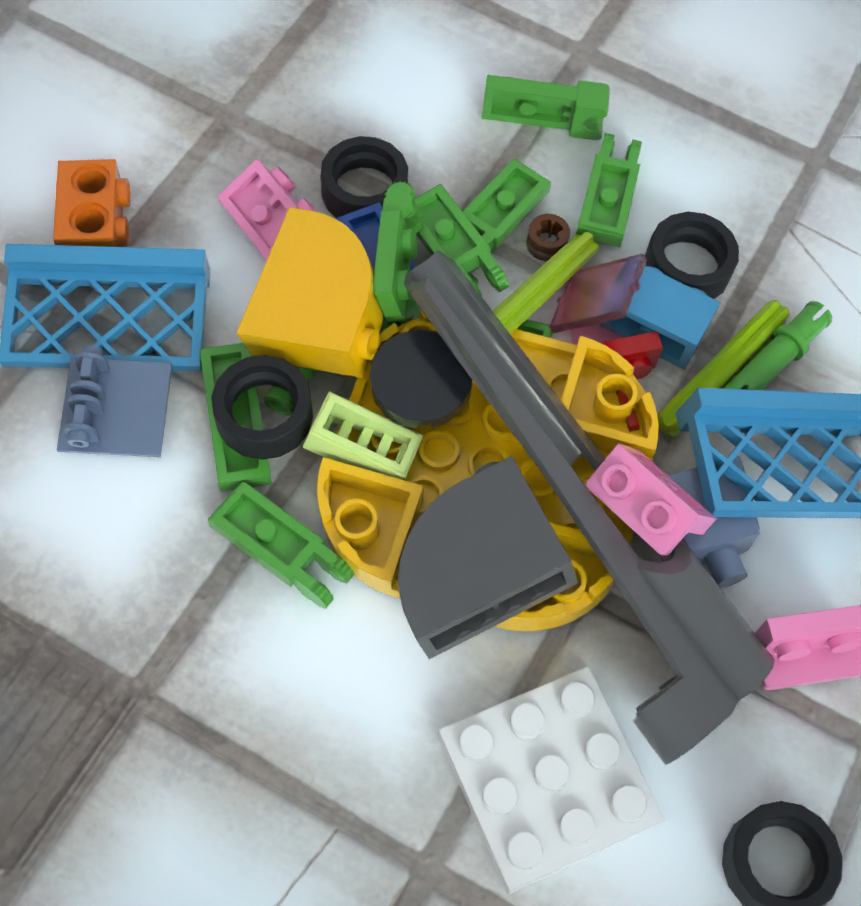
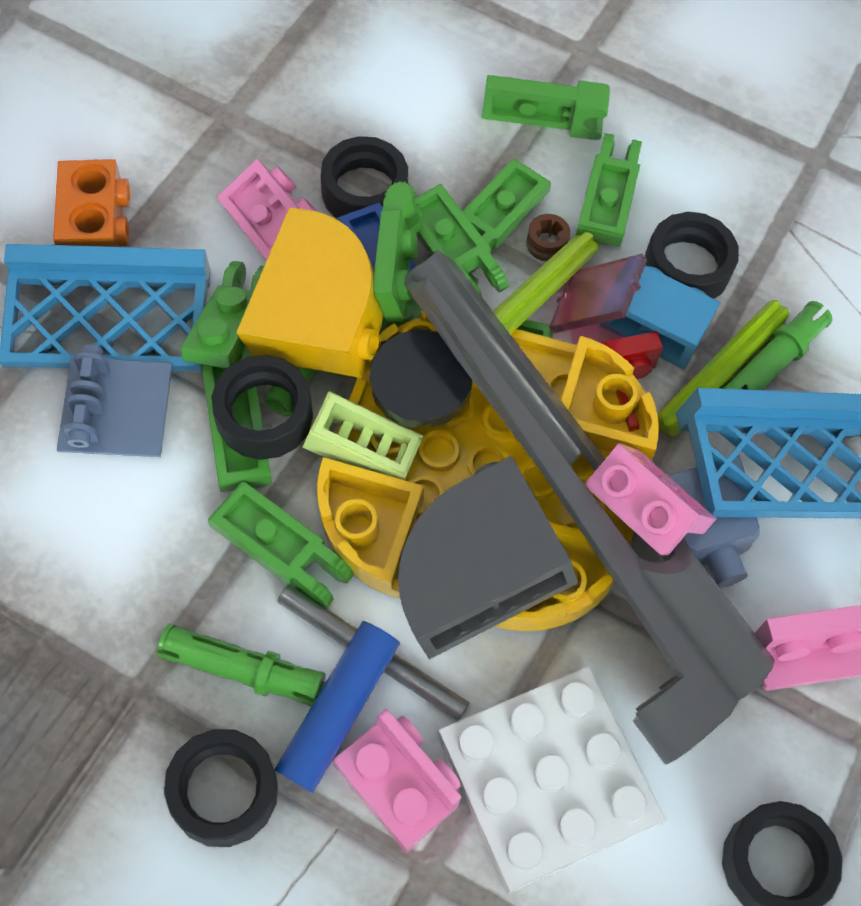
(195, 752): none -> black tyre
(214, 334): none -> bright green hinge
(254, 669): none -> bright green pin
(337, 706): none -> blue piece
(398, 668): none -> flat silver bar
(399, 780): none -> bright pink bracket

